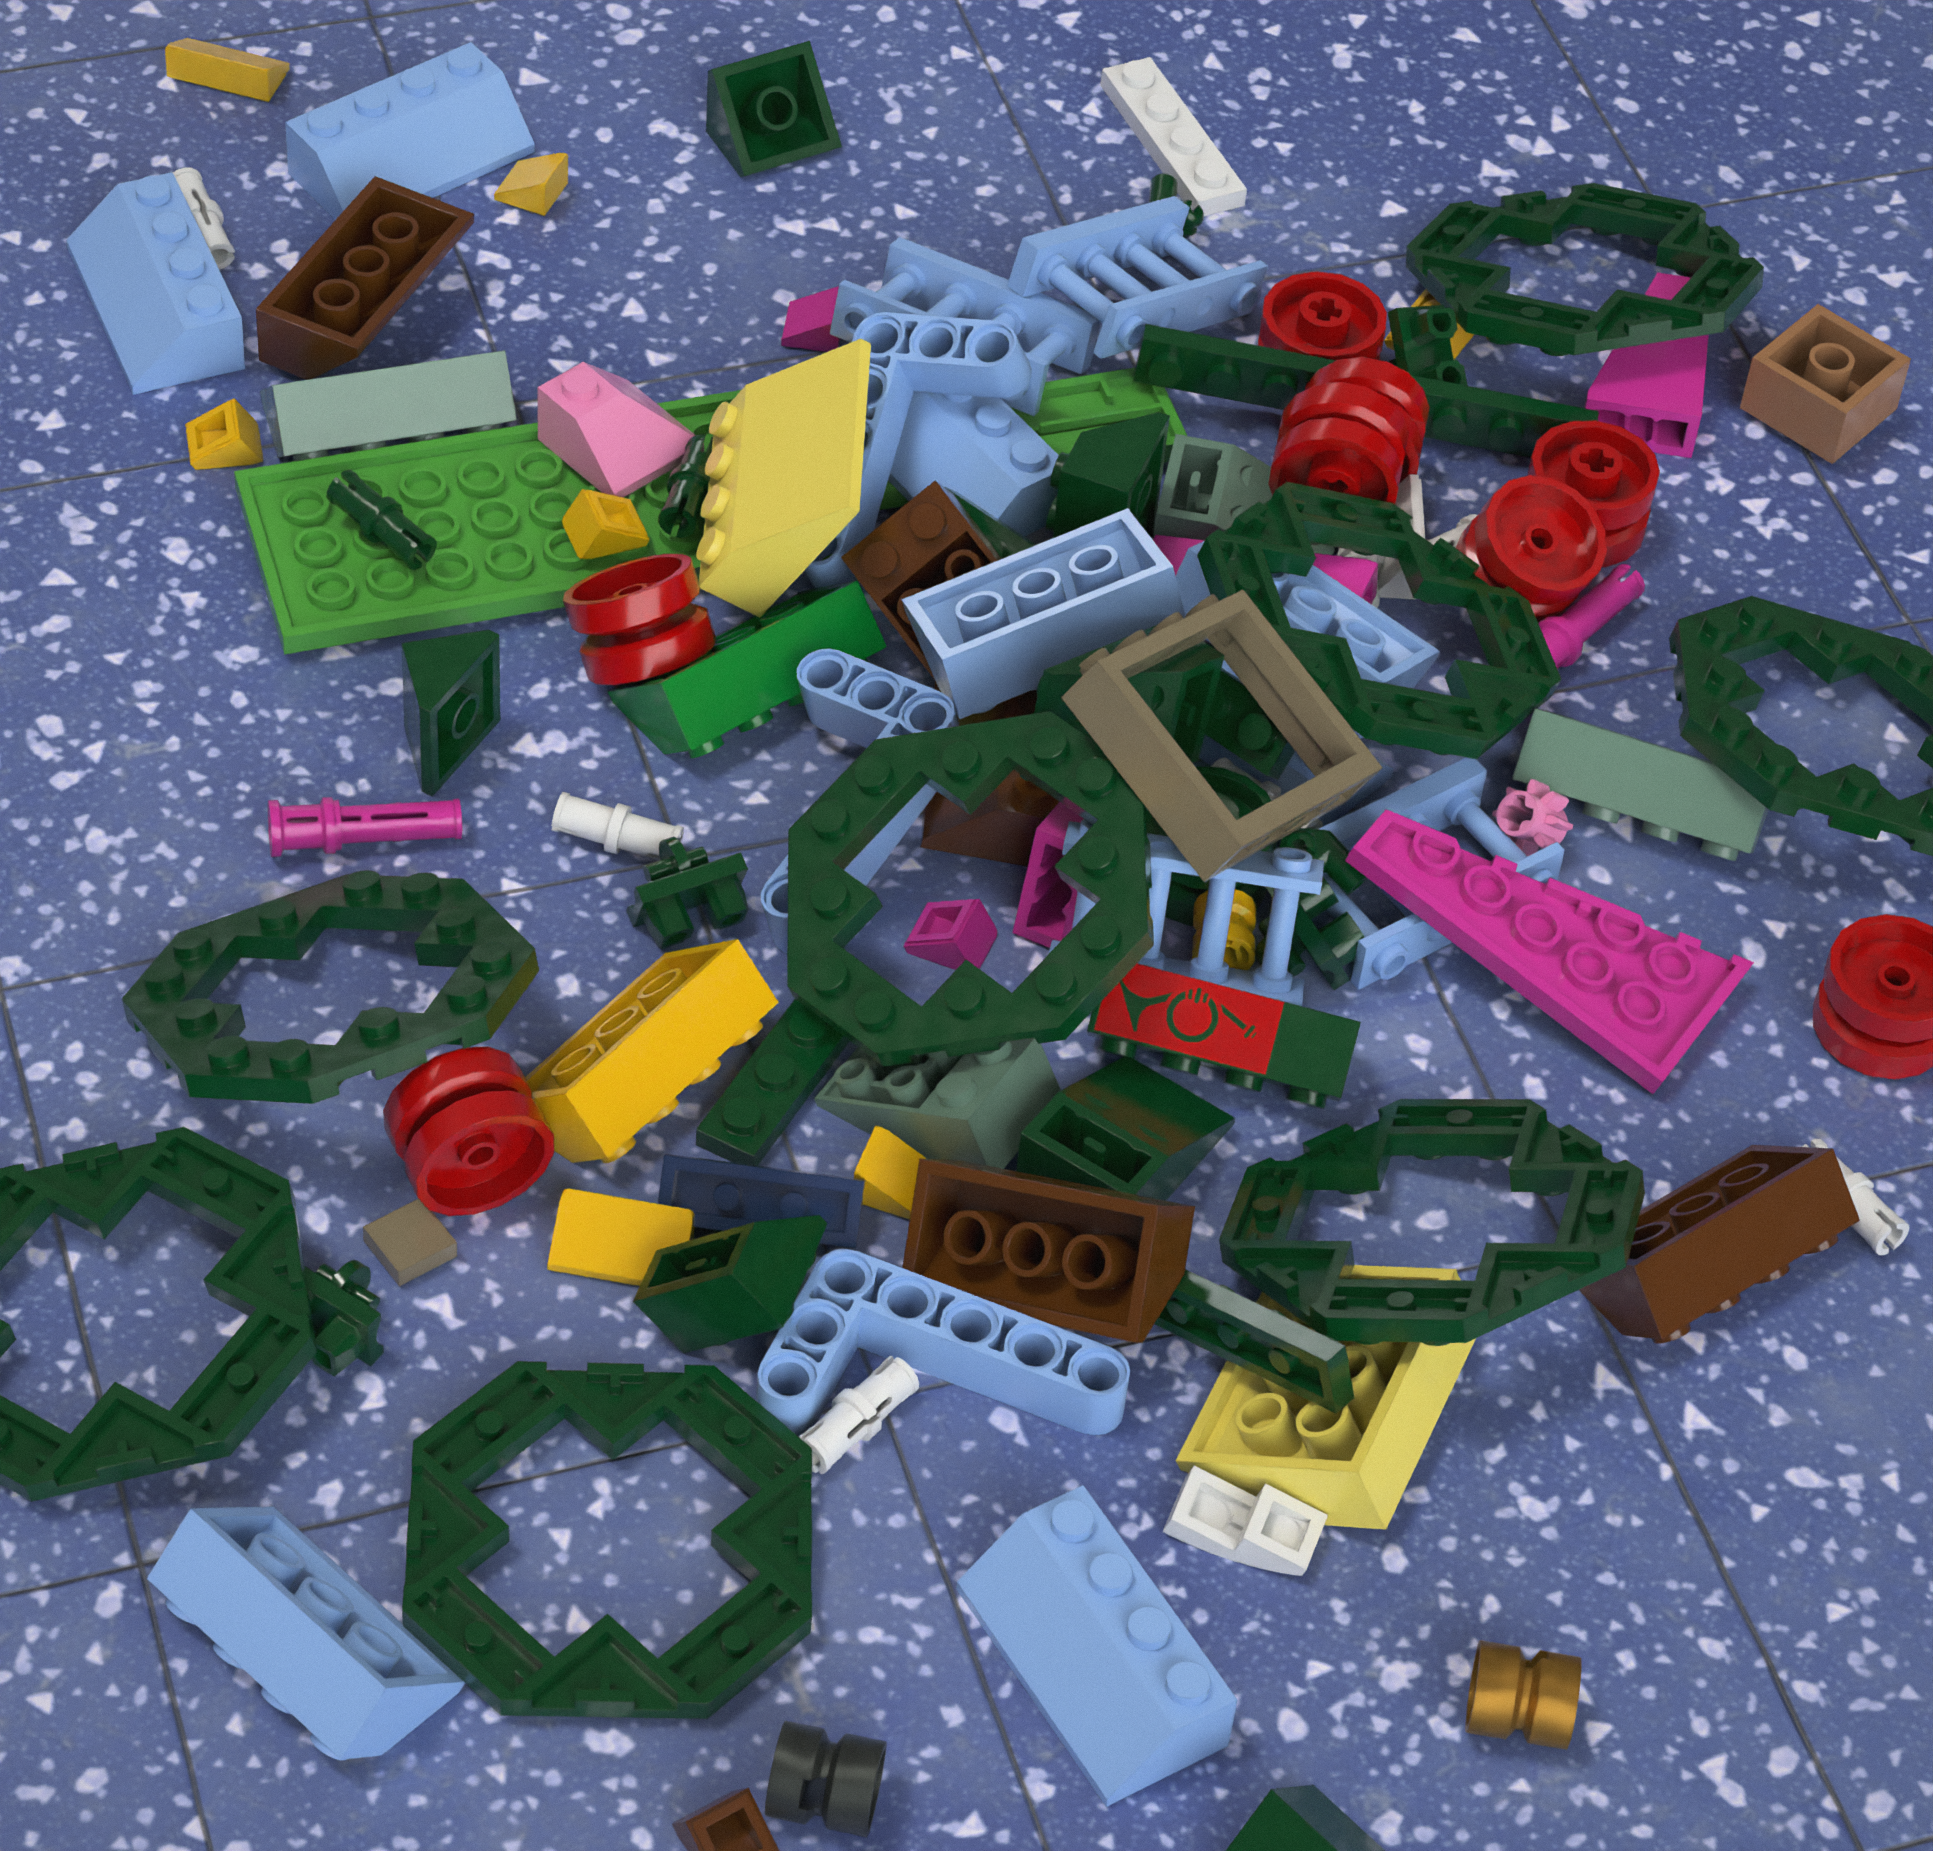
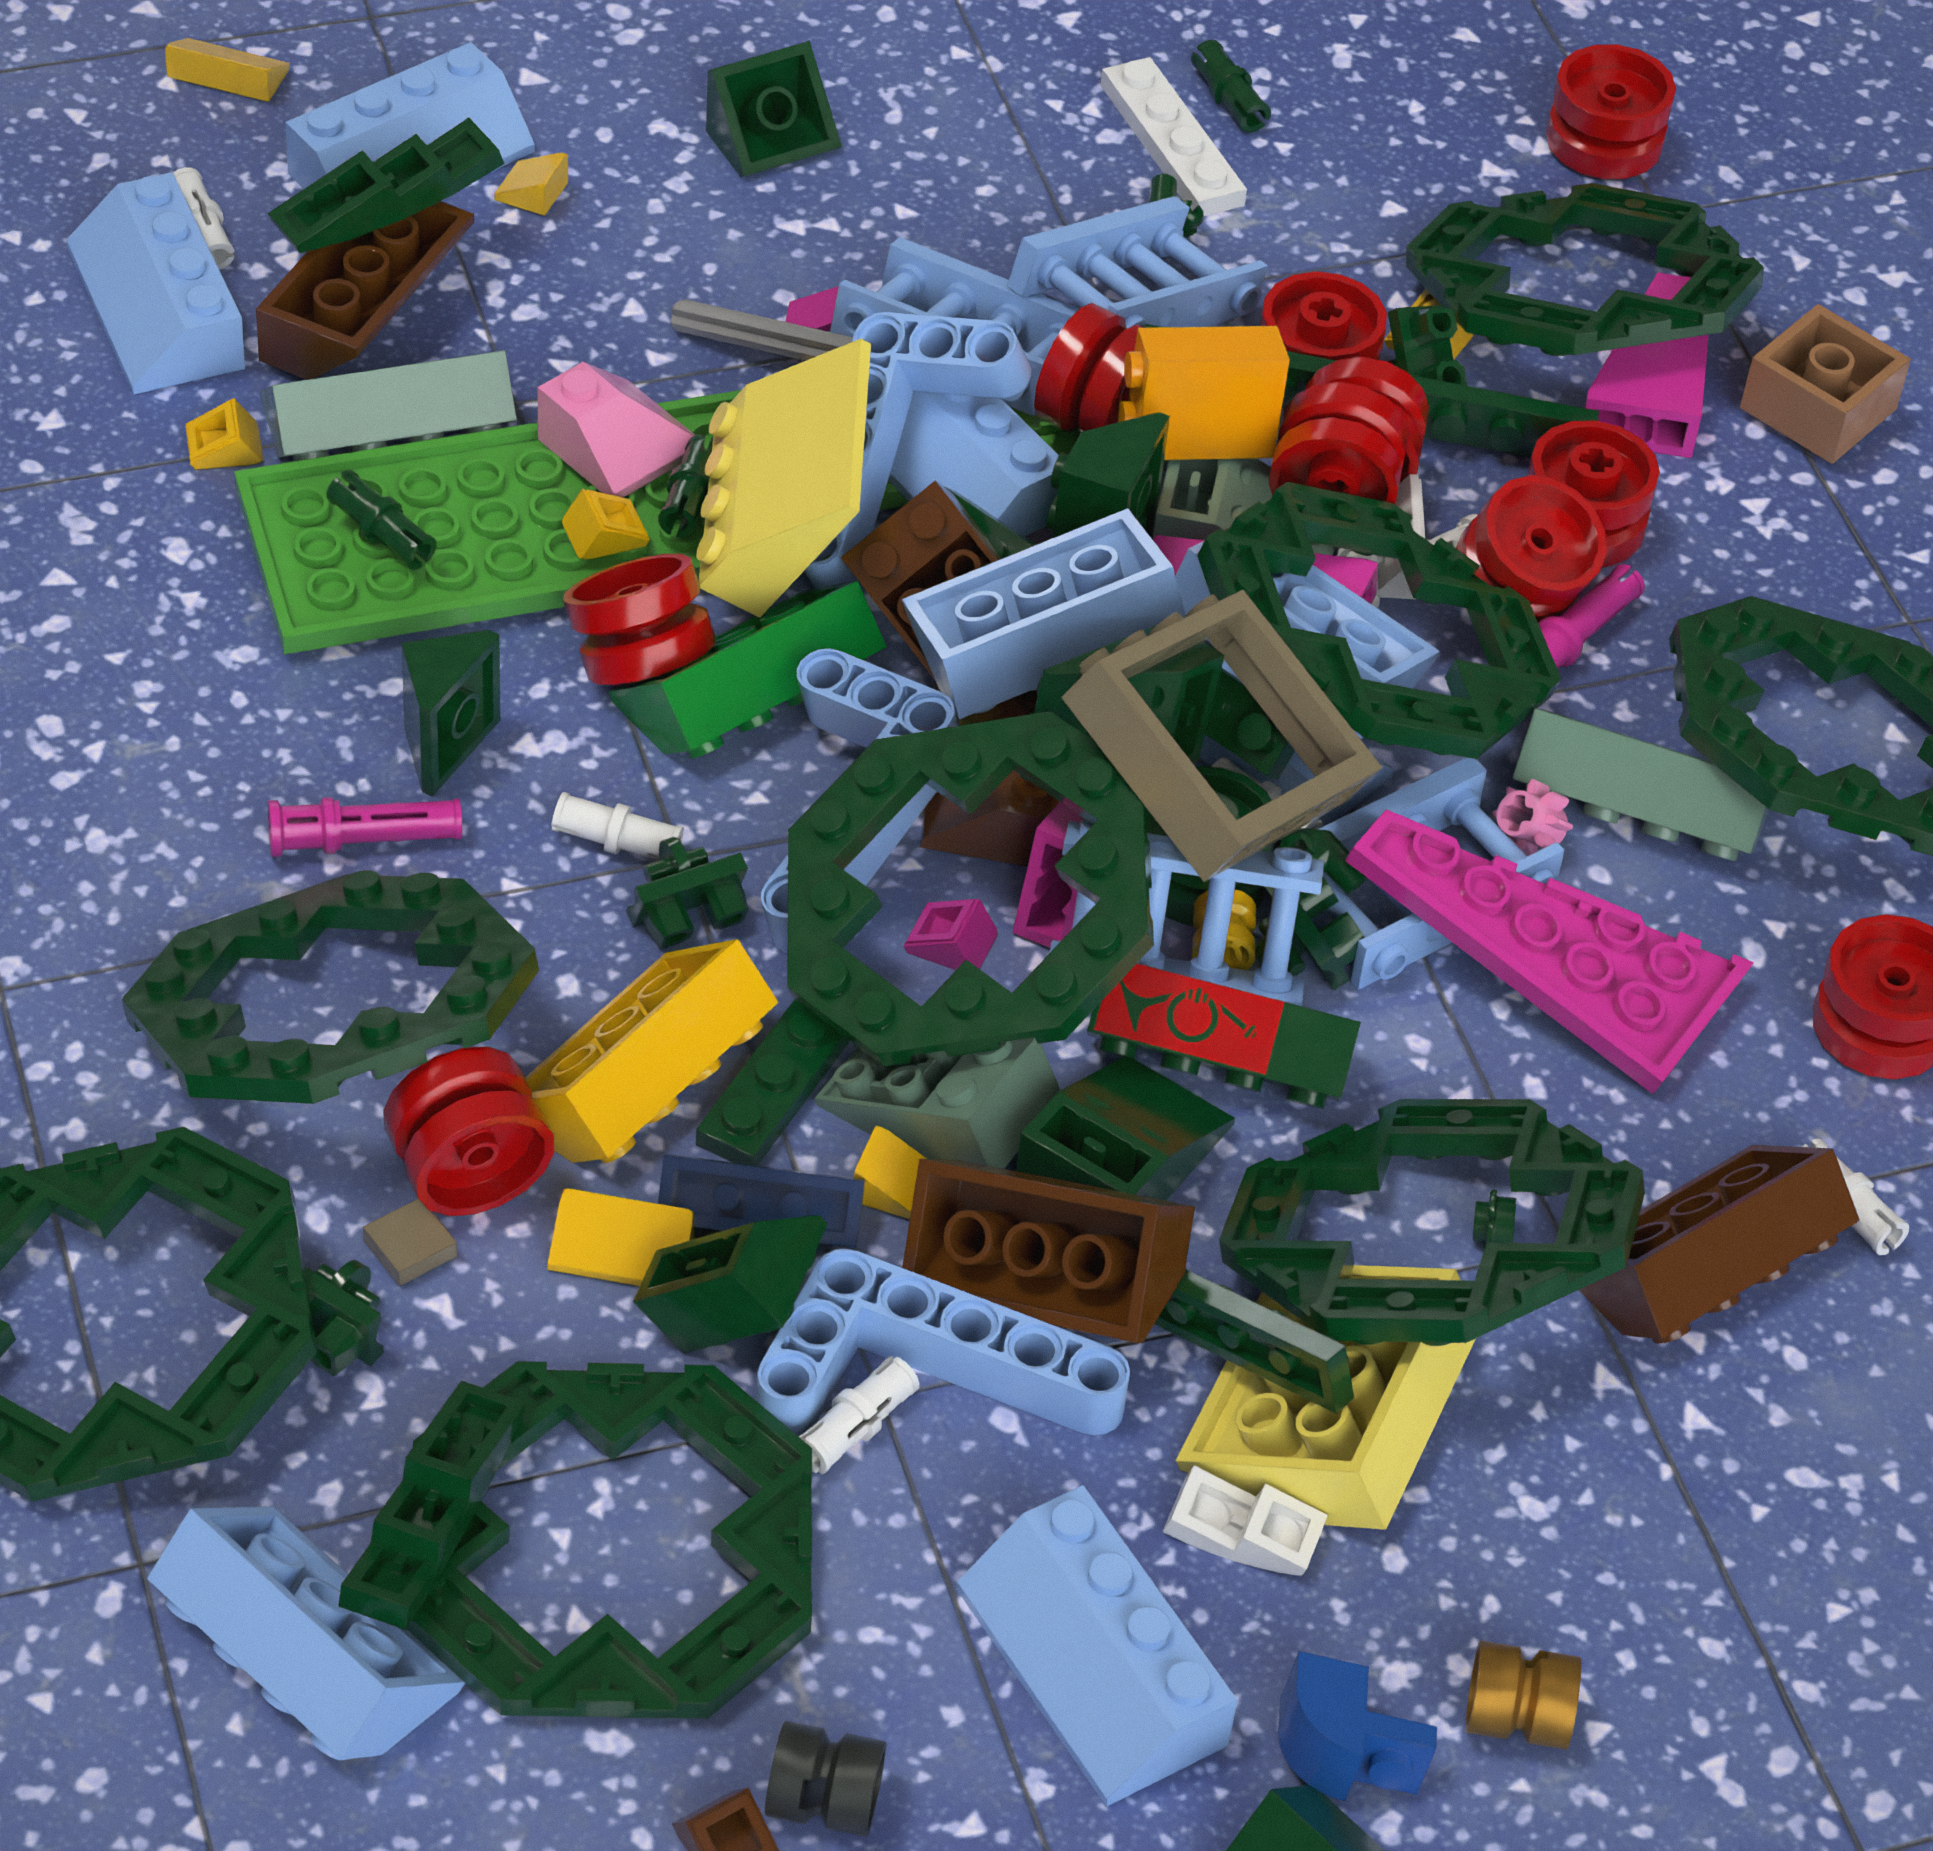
(372, 195): none -> dark green slope
(432, 1504): none -> dark green slope
(753, 330): none -> light grey axle
(1085, 371): none -> red wheel
(1215, 385): none -> light orange brick
(1231, 86): none -> dark green pin
(1337, 1741): none -> blue brick
(1495, 1219): none -> dark green plate
(1610, 111): none -> red wheel

